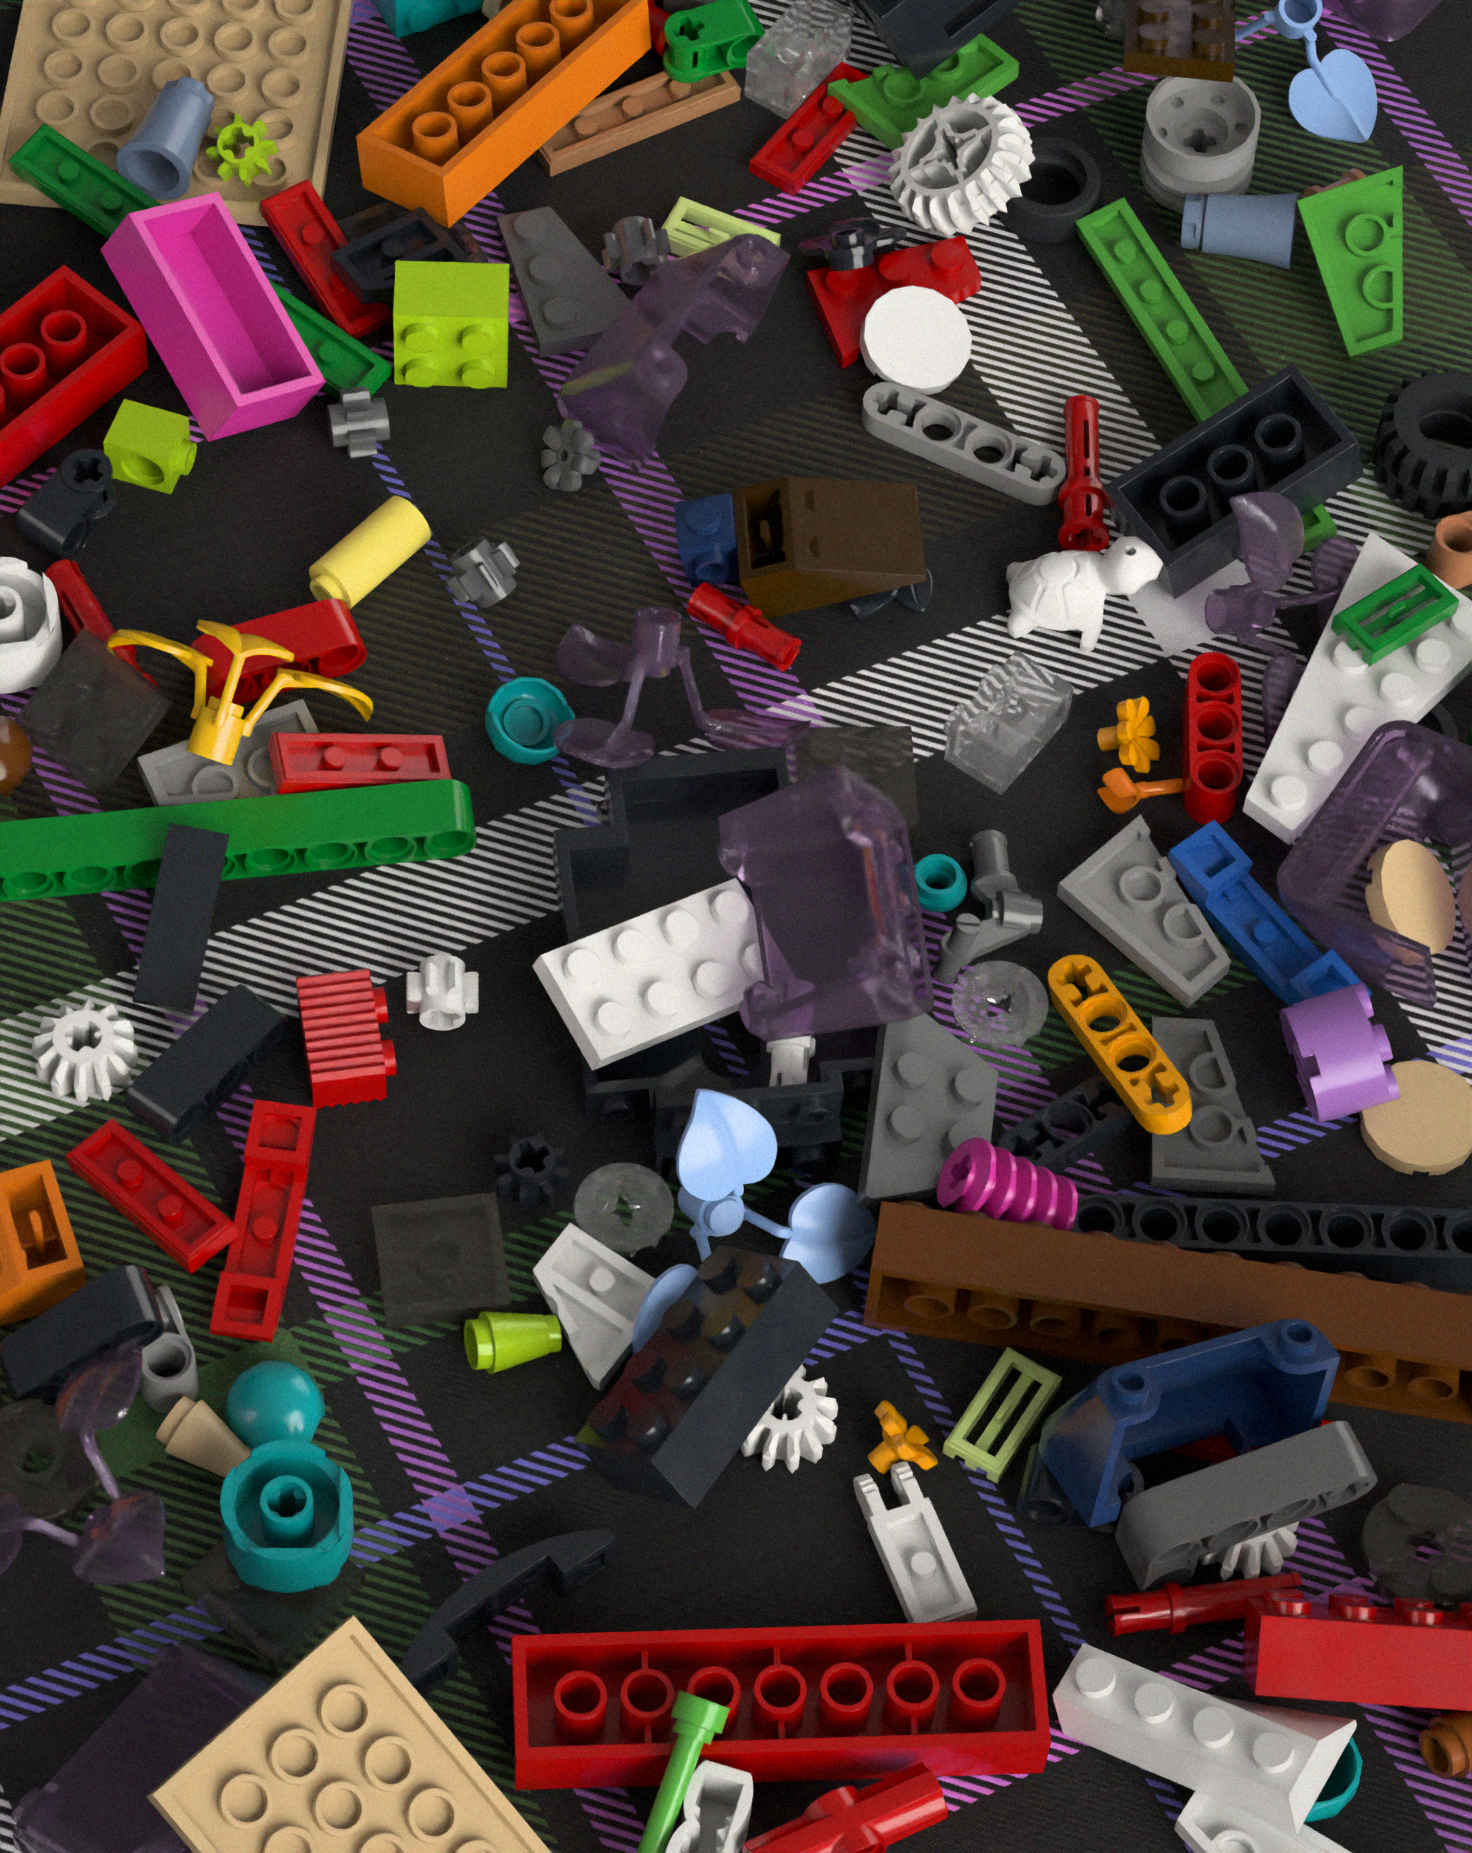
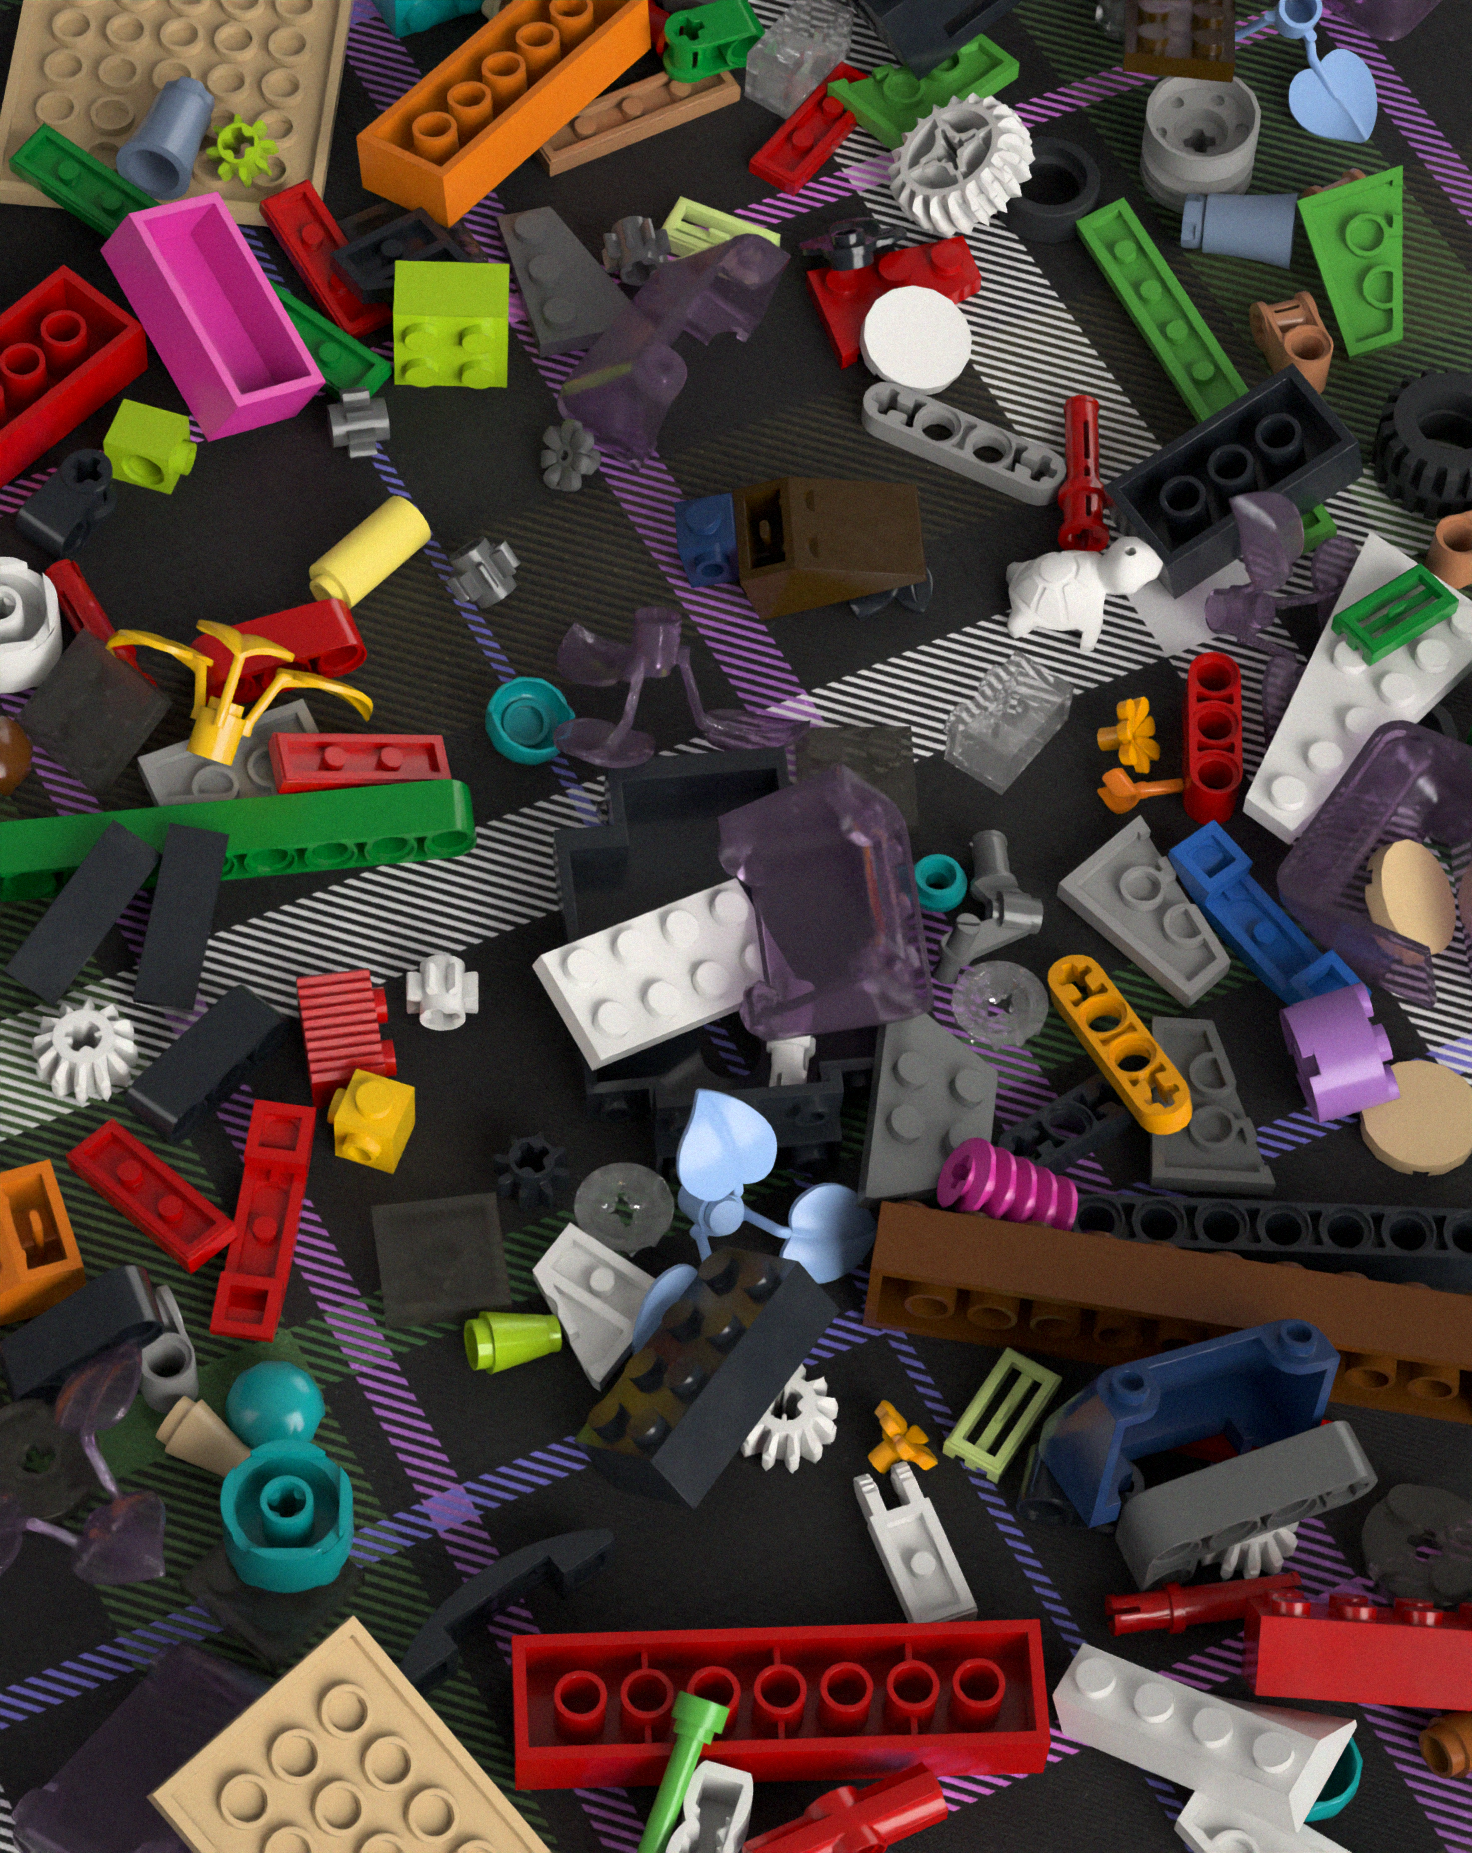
(83, 912): none -> black slope
(372, 1120): none -> yellow brick
(743, 626): red pin -> none
(1293, 334): none -> nougat piece

